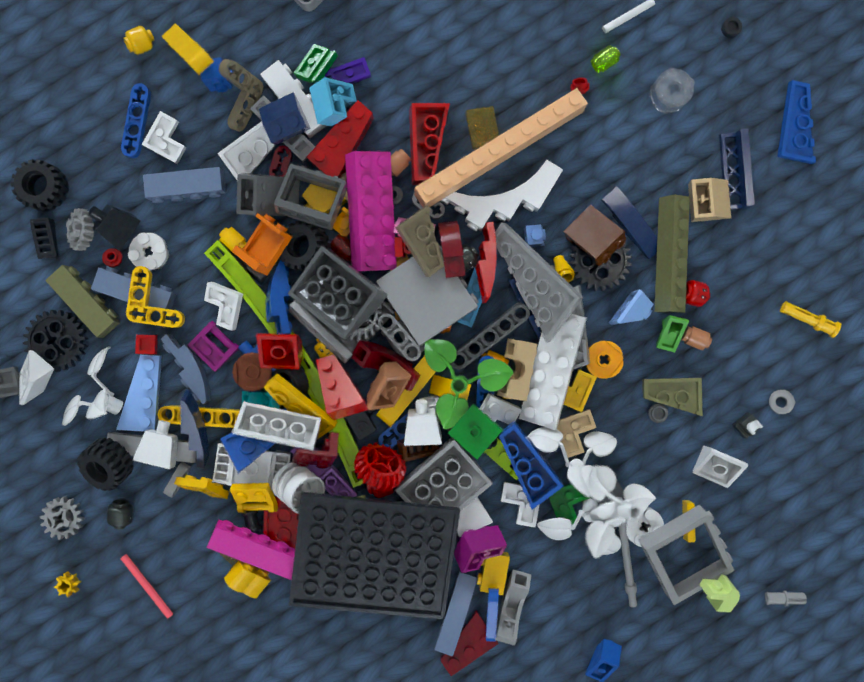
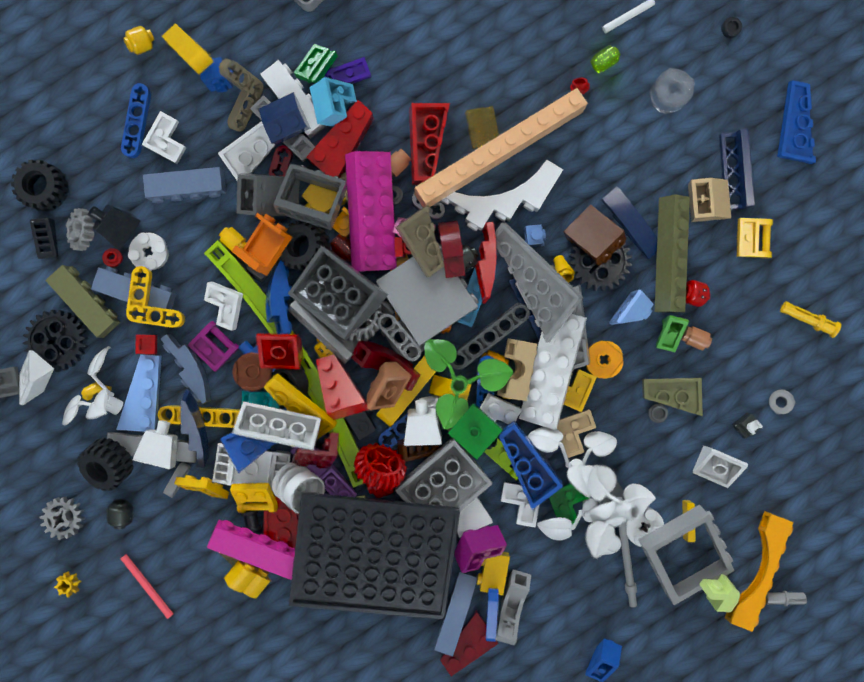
(92, 389): none -> yellow arm
(749, 237): none -> yellow plate
(774, 534): none -> light orange arch

